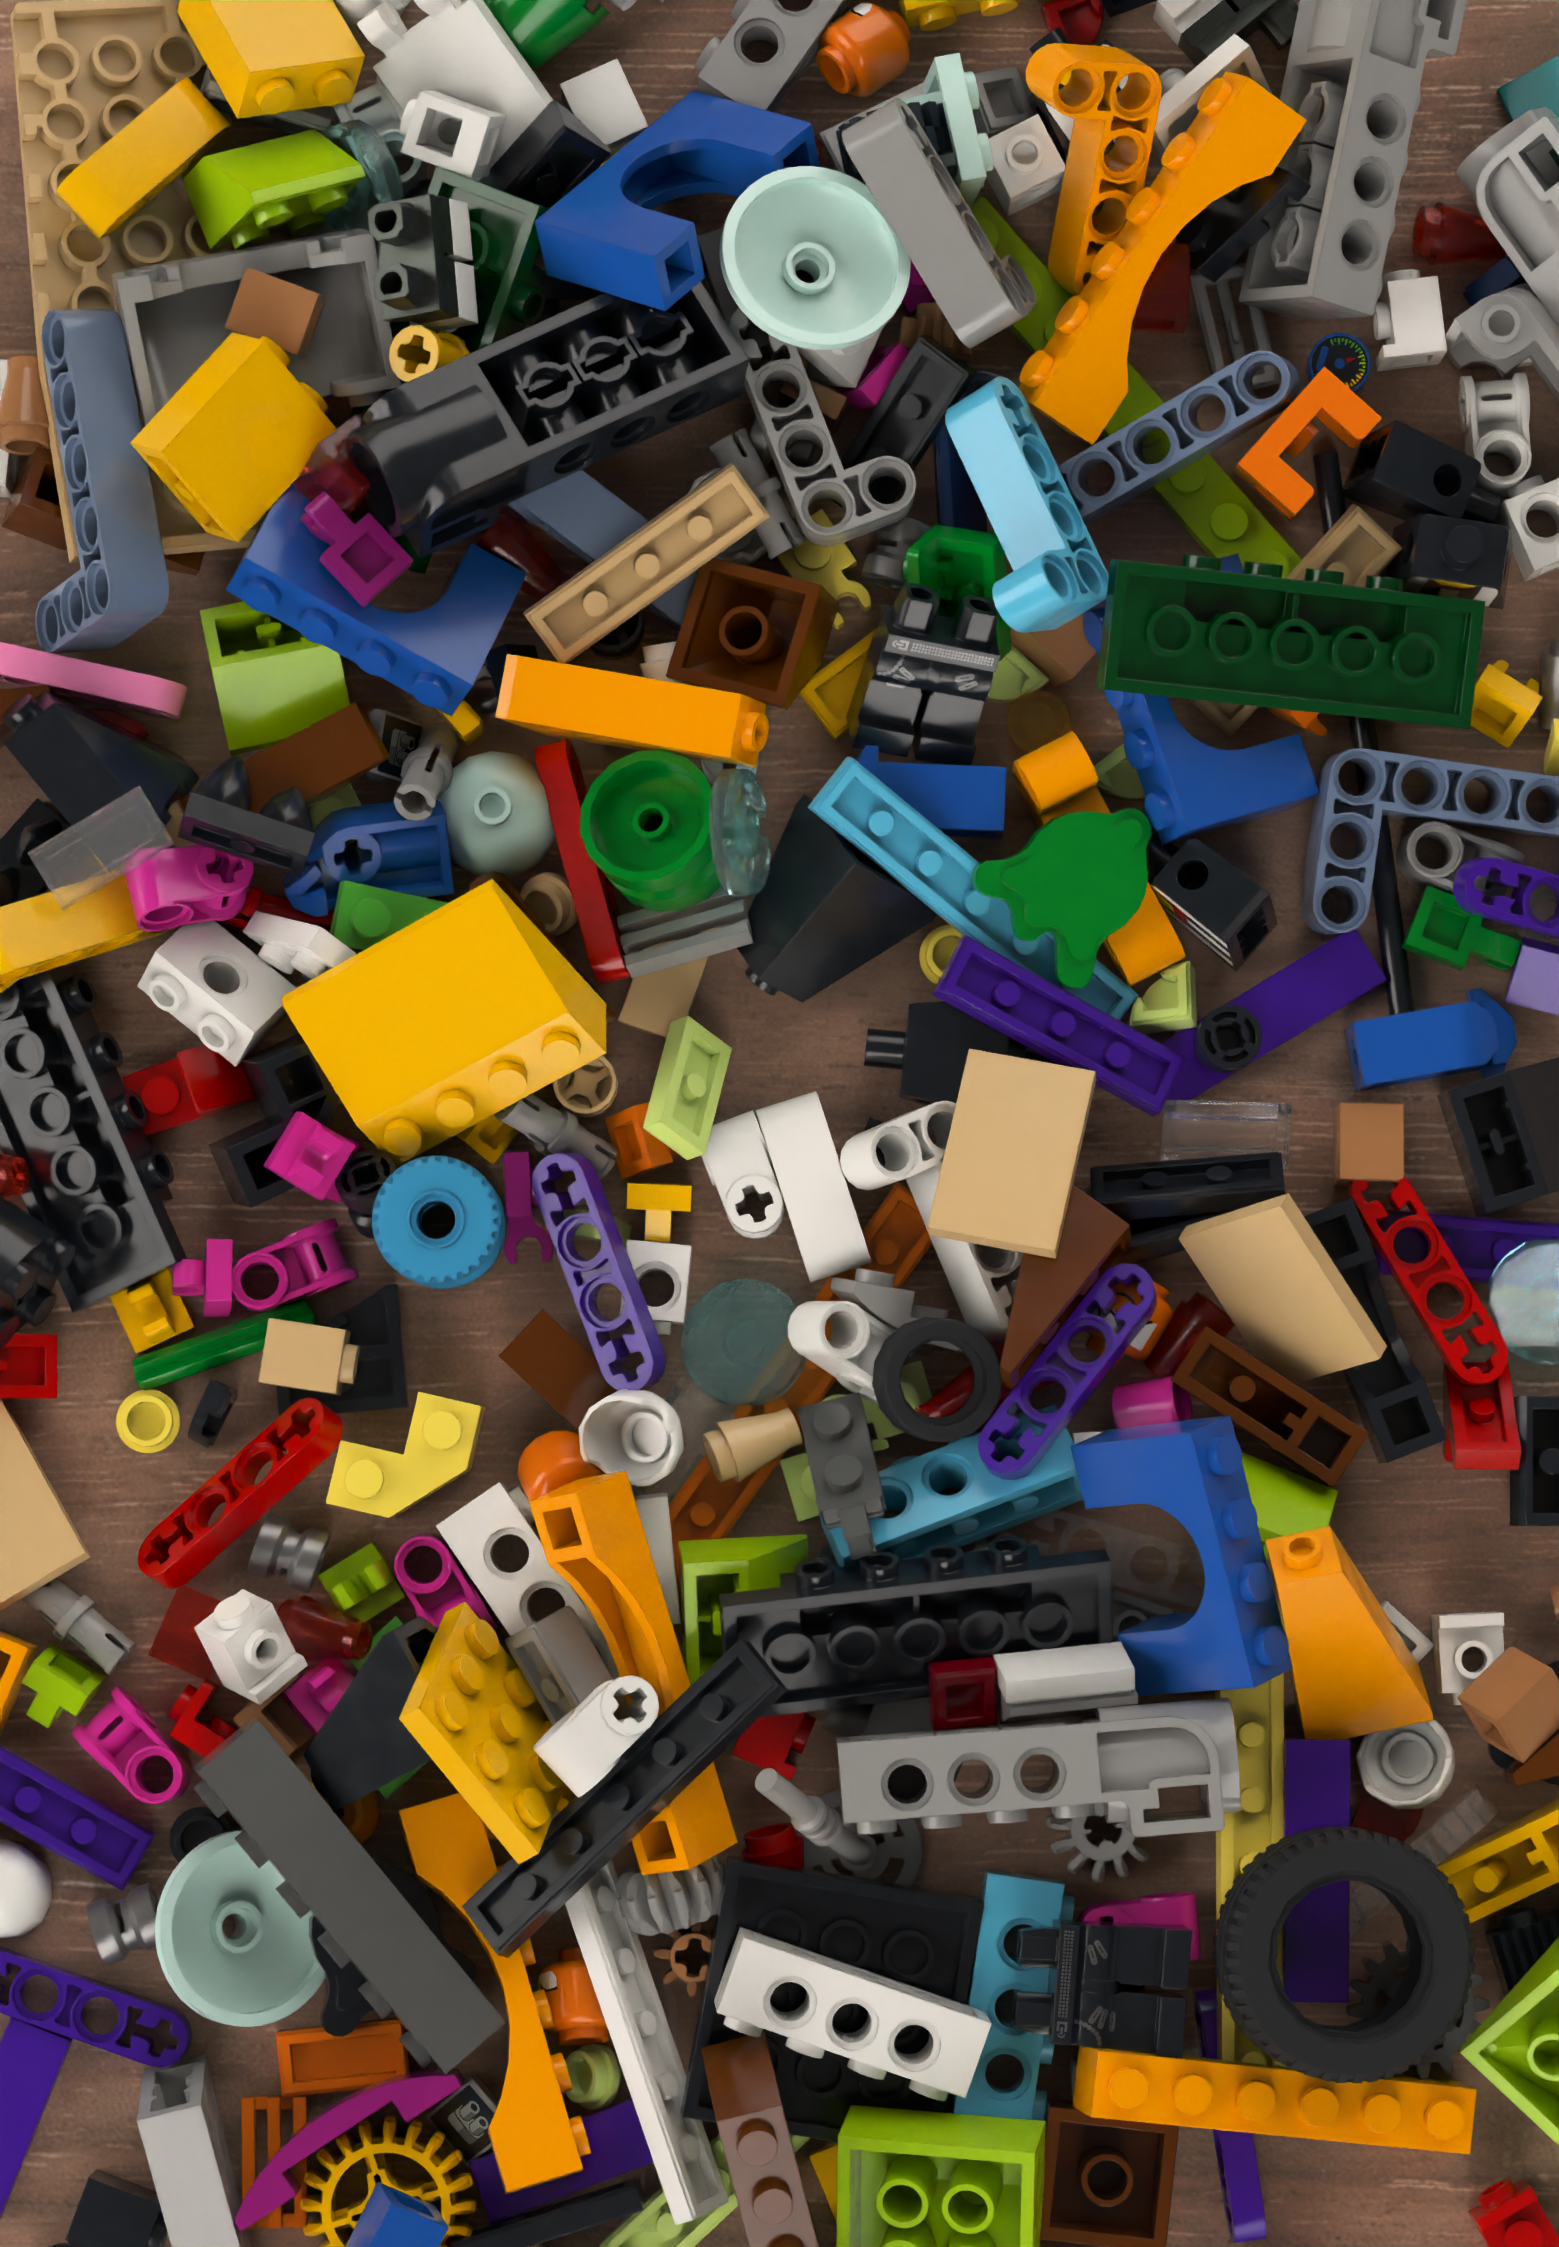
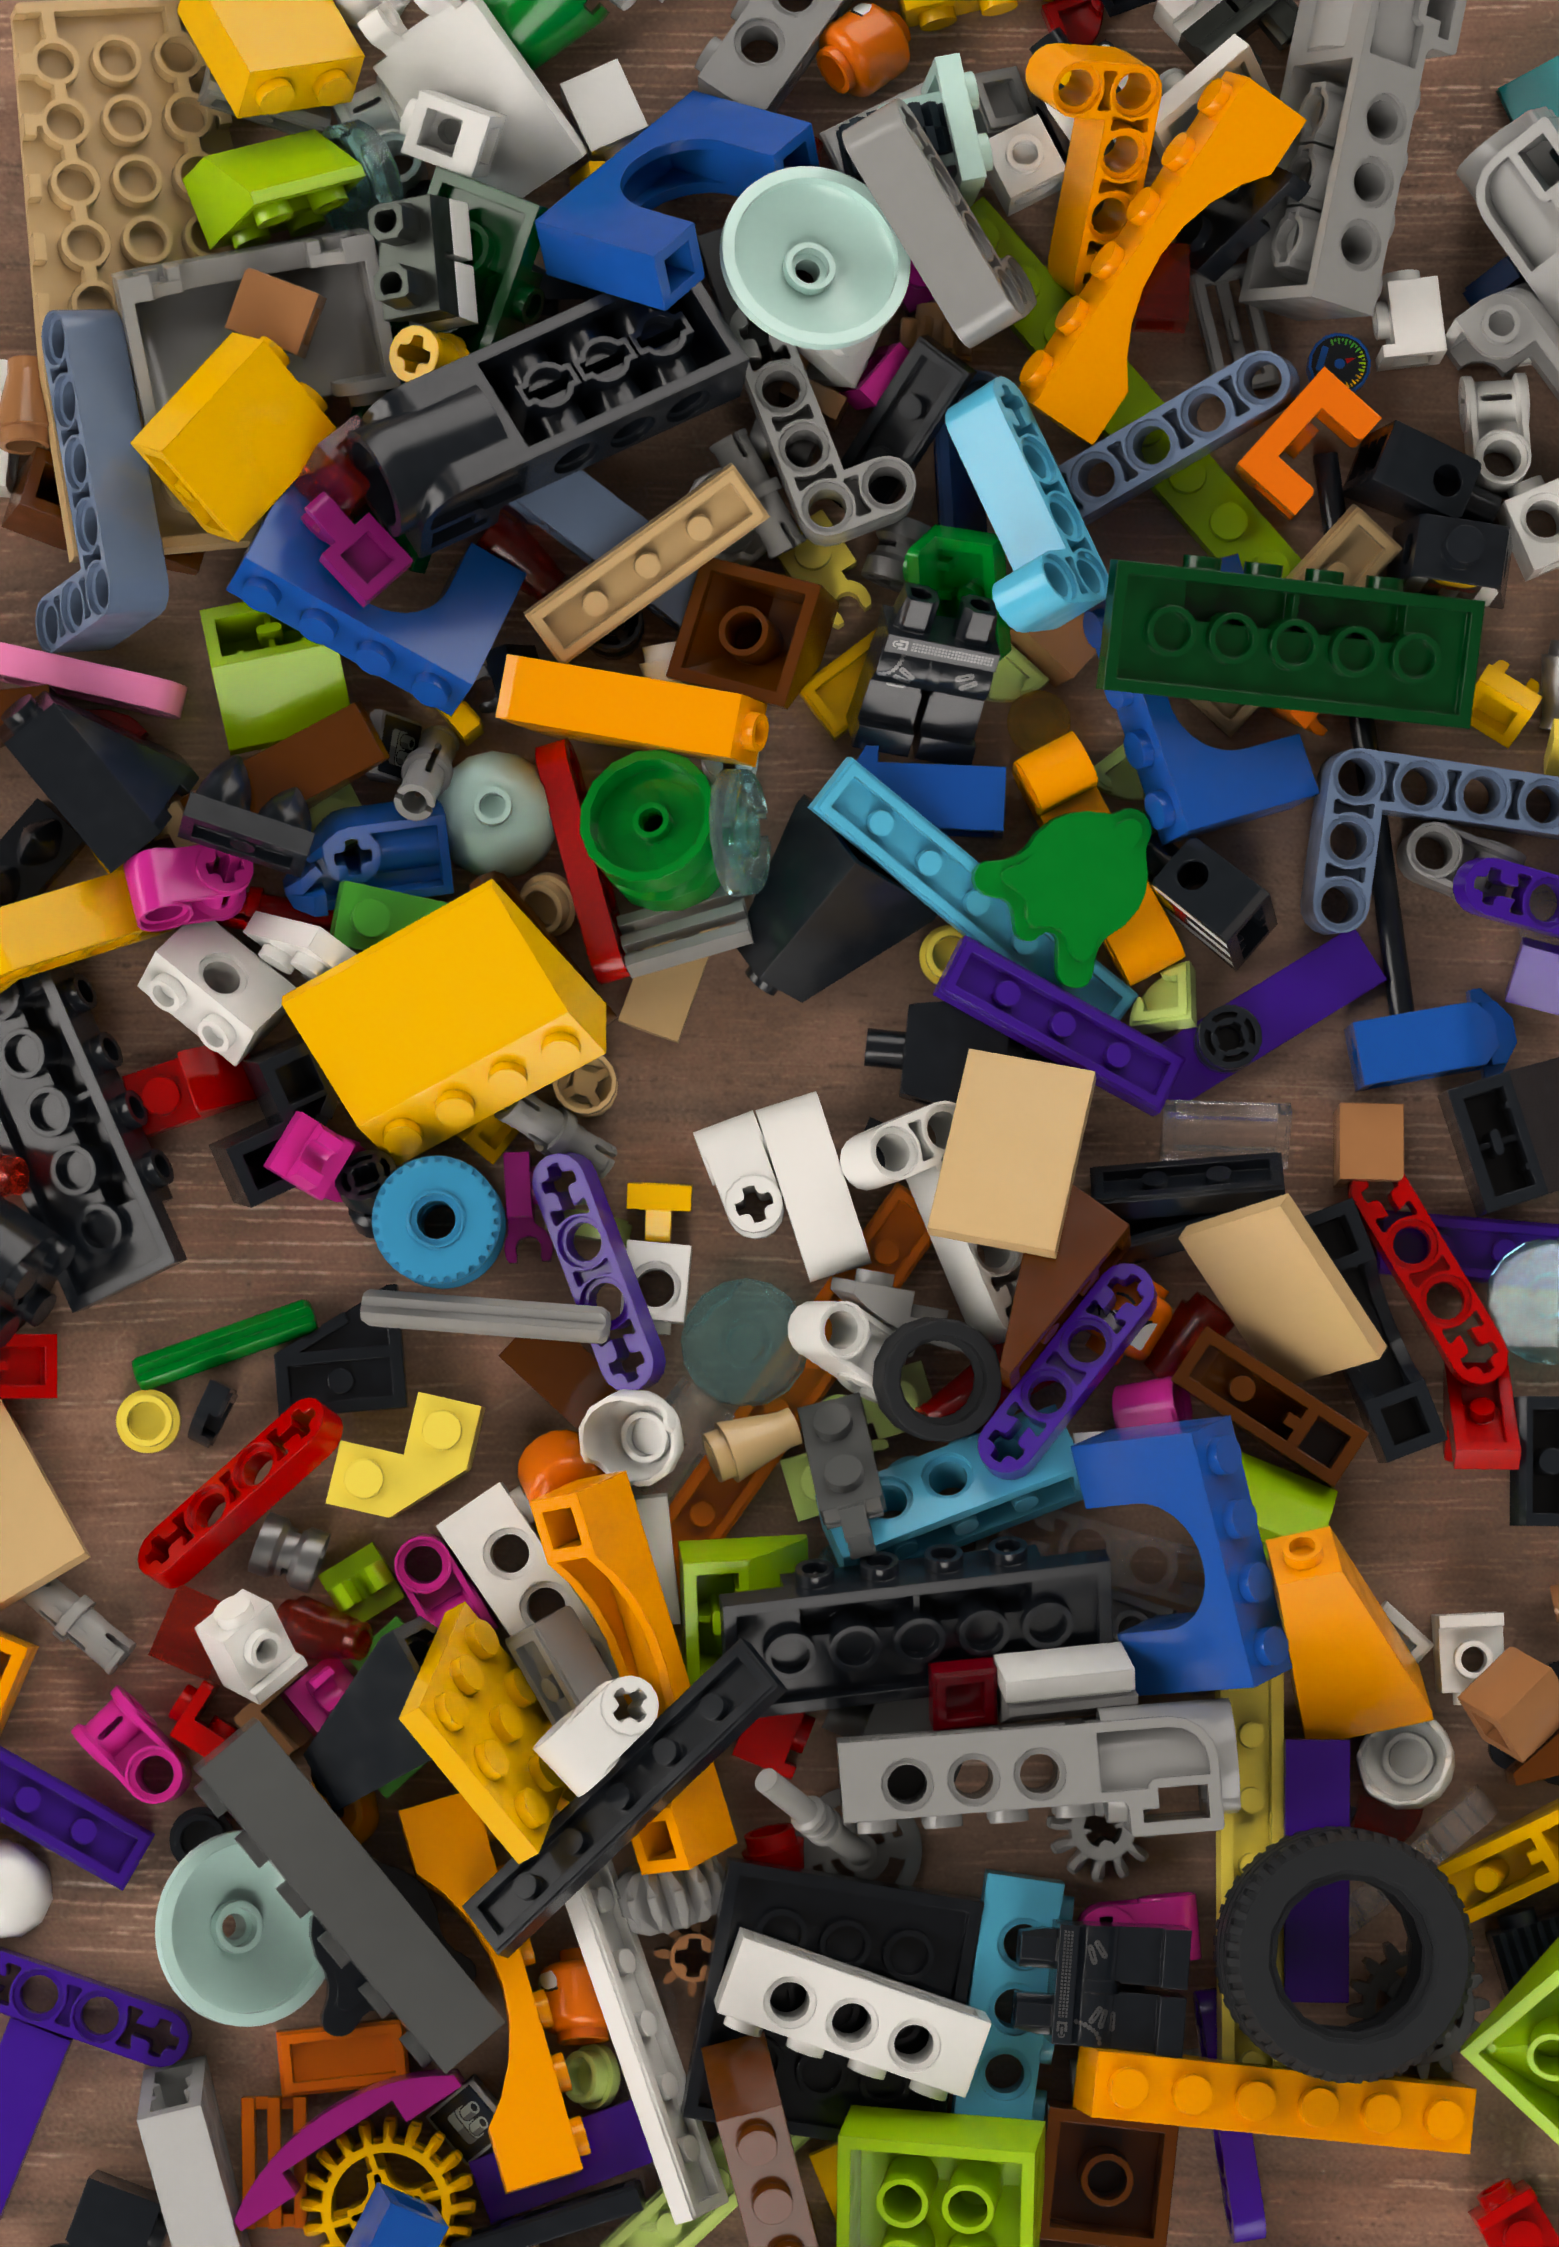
(60, 1685): lime tile -> none
(101, 847): clear tile -> none
(124, 1923): flat silver wheel -> none
(143, 158): yellow beam -> none
(152, 1312): yellow tile -> none
(207, 1277): dark pink tile -> none
(297, 1267): dark pink piece -> none
(308, 1357): tan brick -> none
(485, 1316): none -> light grey axle
(548, 158): black slope -> none
(636, 1148): orange tile -> none
(687, 1088): yellowish green plate -> none
(1450, 934): green plate -> none
(1453, 236): clear red cone -> none

